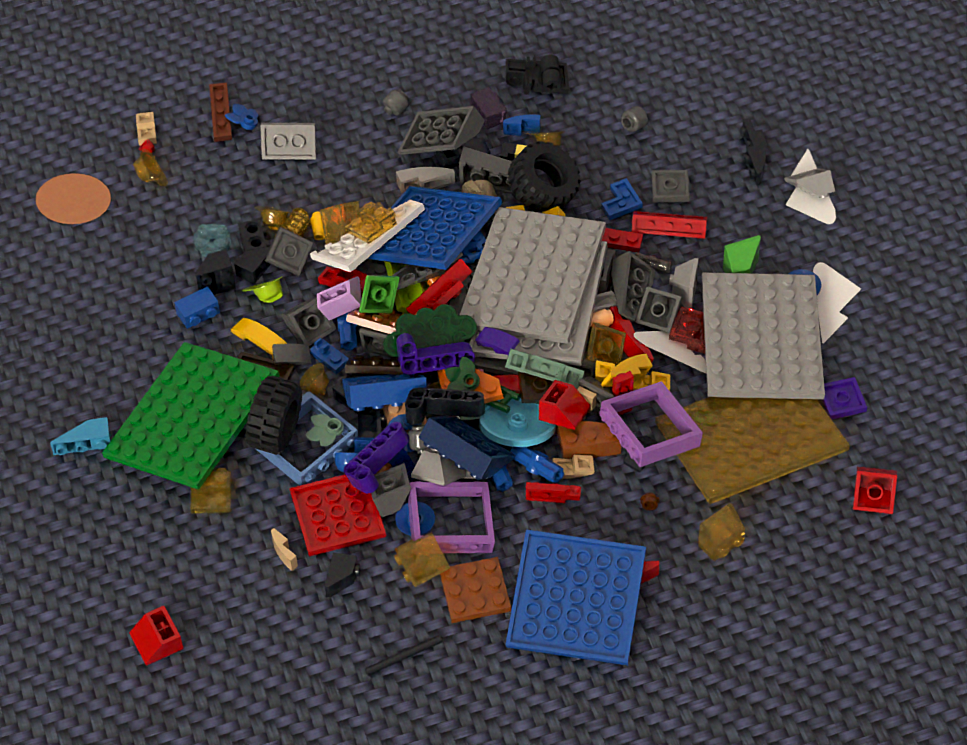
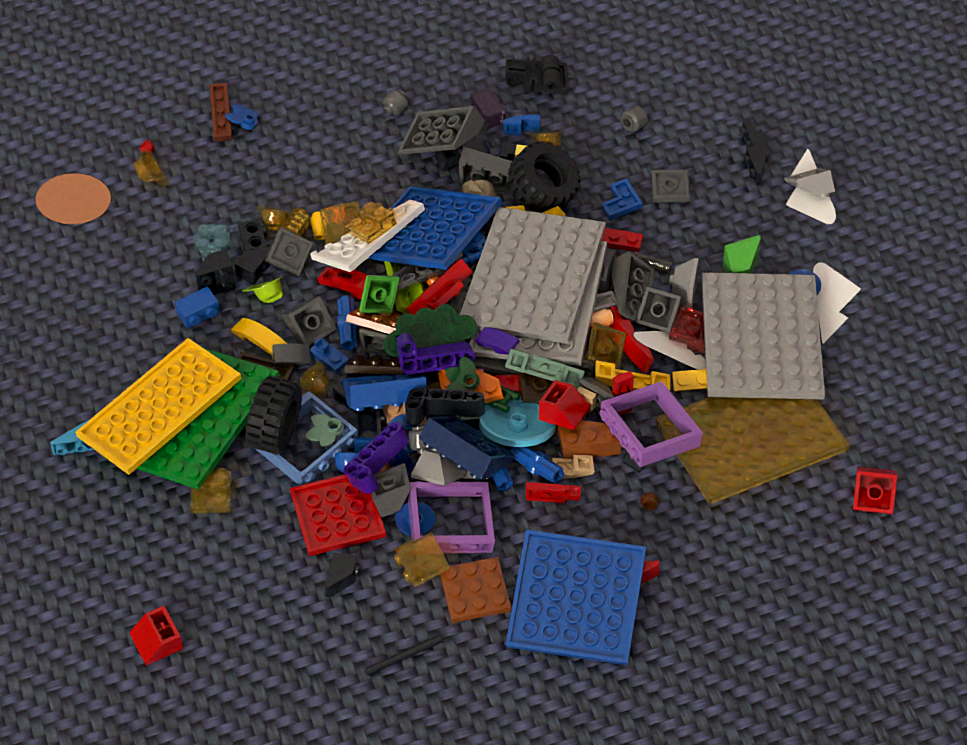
(146, 127): tan slope -> none
(158, 405): none -> yellow plate
(282, 548): tan slope -> none
(288, 141): light grey plate -> none
(340, 298): lavender slope -> none
(425, 177): light grey slope -> none
(638, 365): yellow slope -> none
(669, 224): red fence -> none
(689, 380): none -> yellow plate
(721, 533): clear yellow slope -> none
(843, 398): dark purple plate -> none

